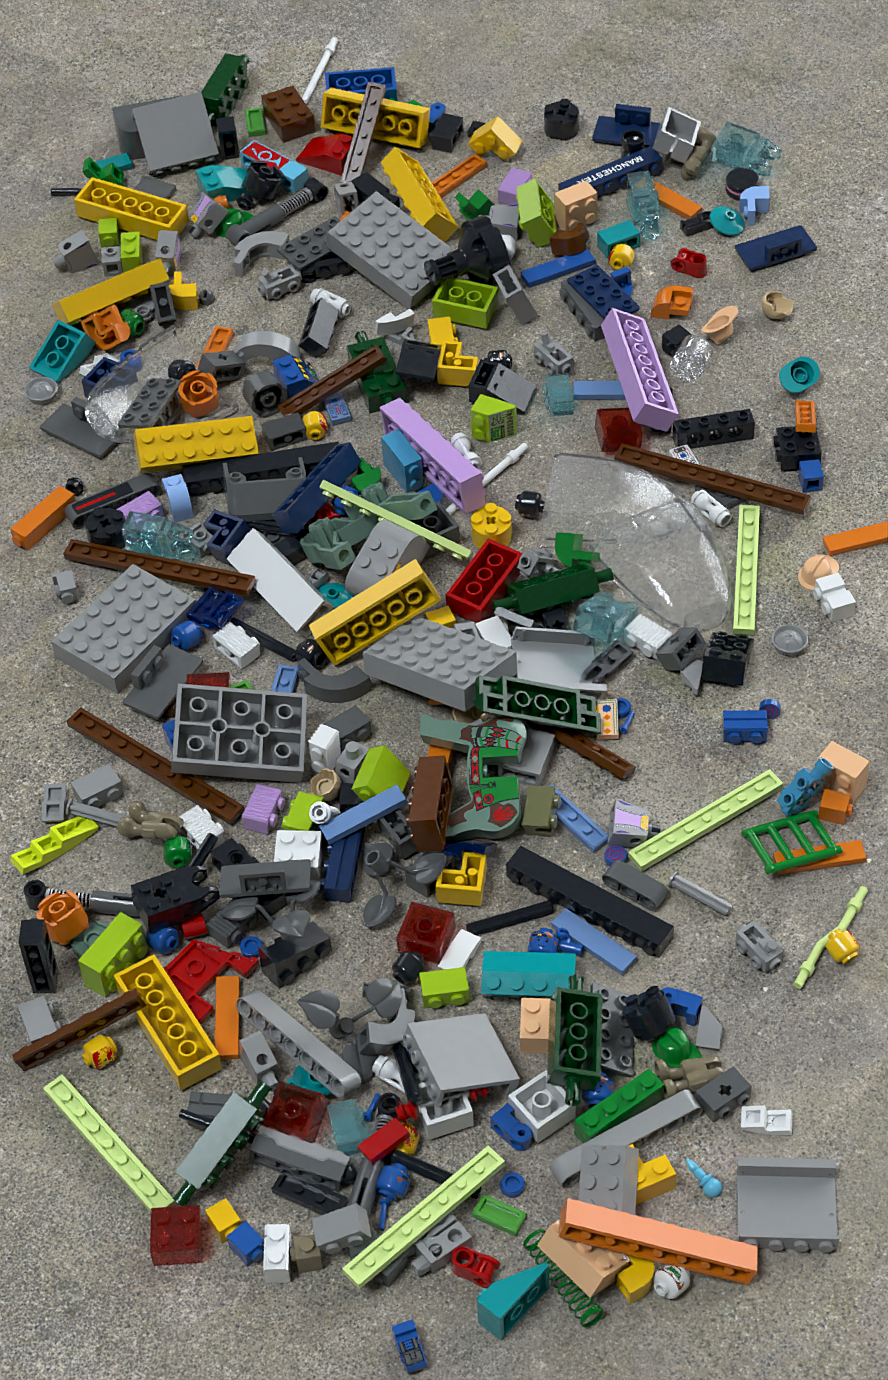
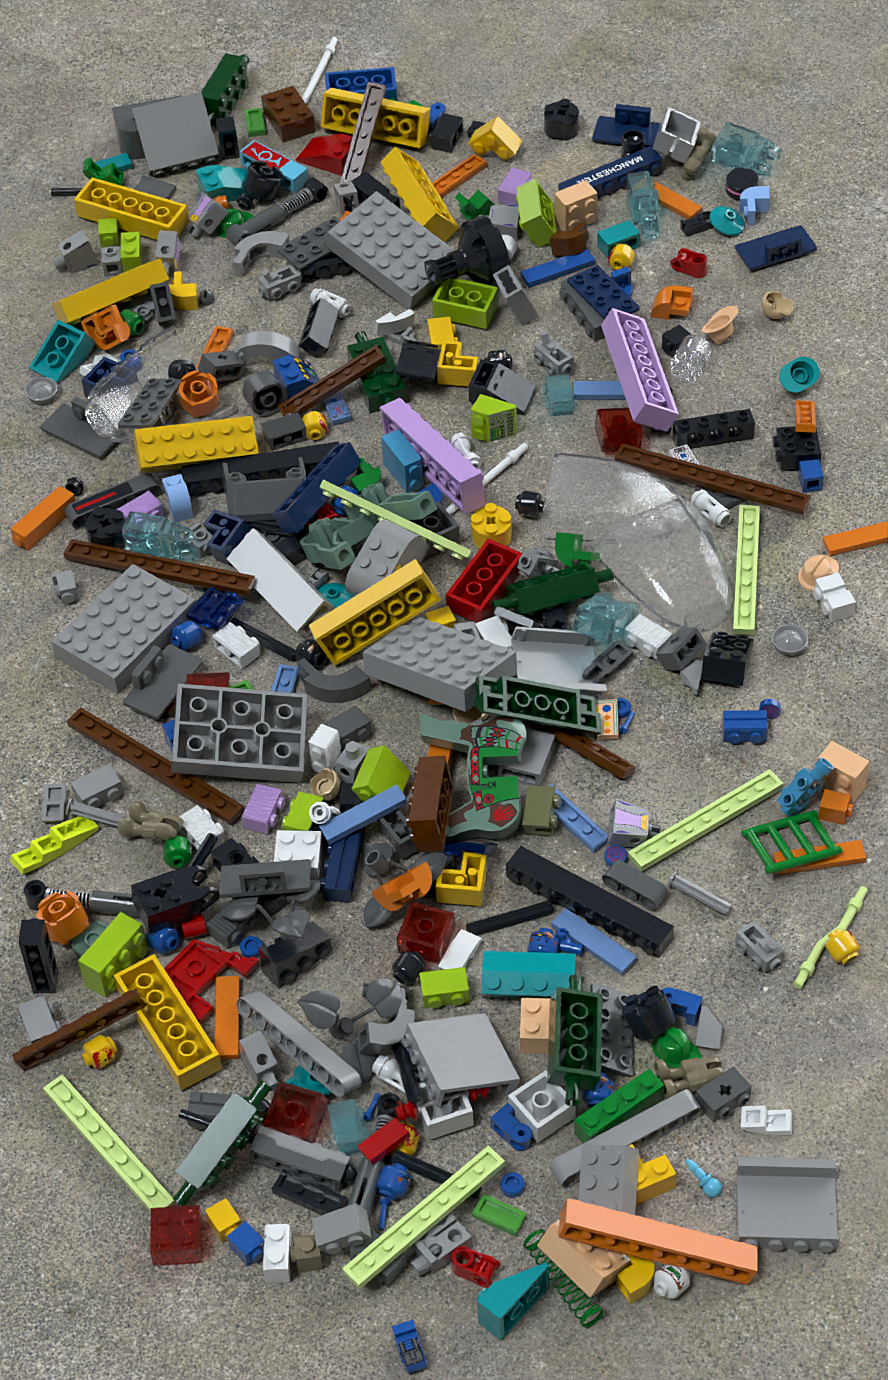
(404, 888): none -> orange brick

